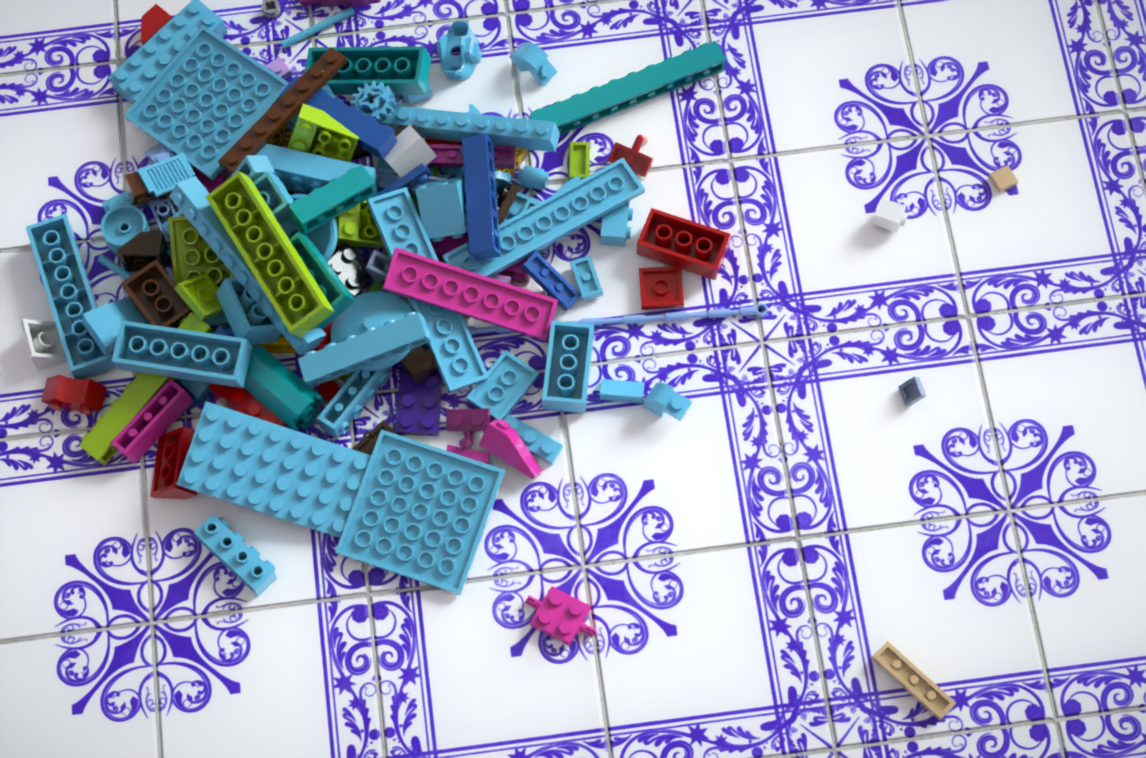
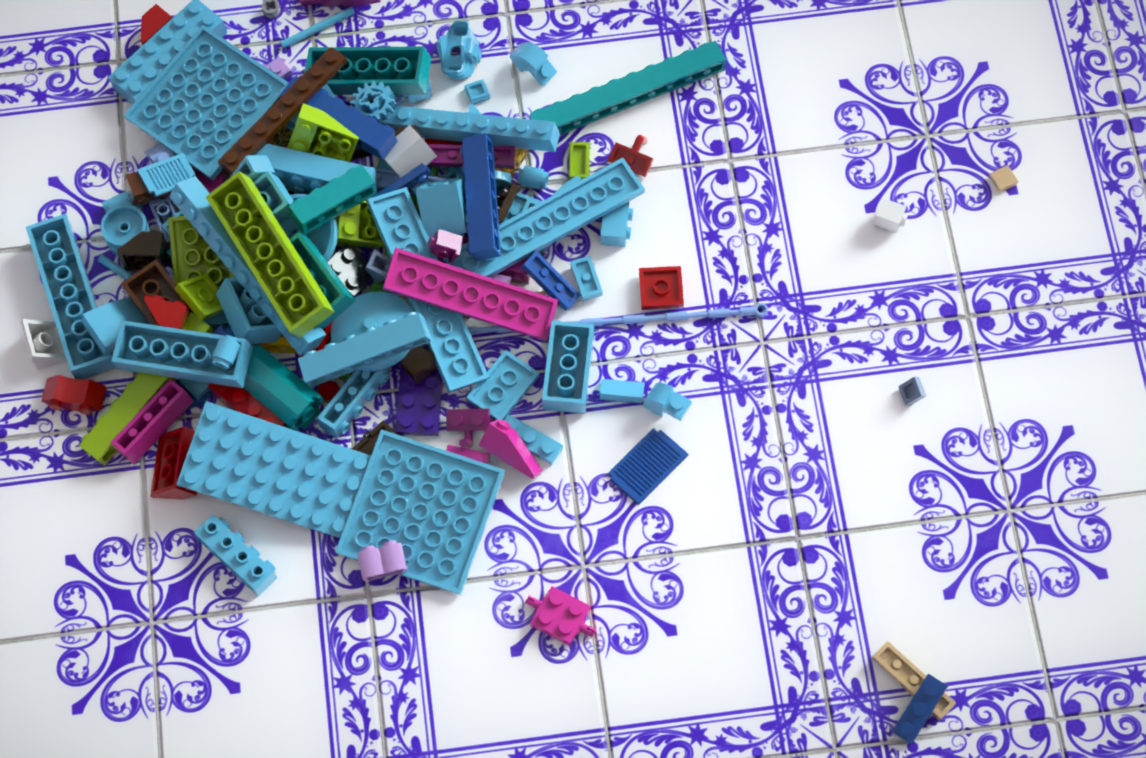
(167, 313): none -> red slope
(225, 351): none -> medium azure brick
(382, 561): none -> lavender brick
(445, 245): none -> magenta brick
(477, 91): none -> medium azure tile
(647, 465): none -> blue window
(683, 244): red brick -> none
(920, 708): none -> blue plate

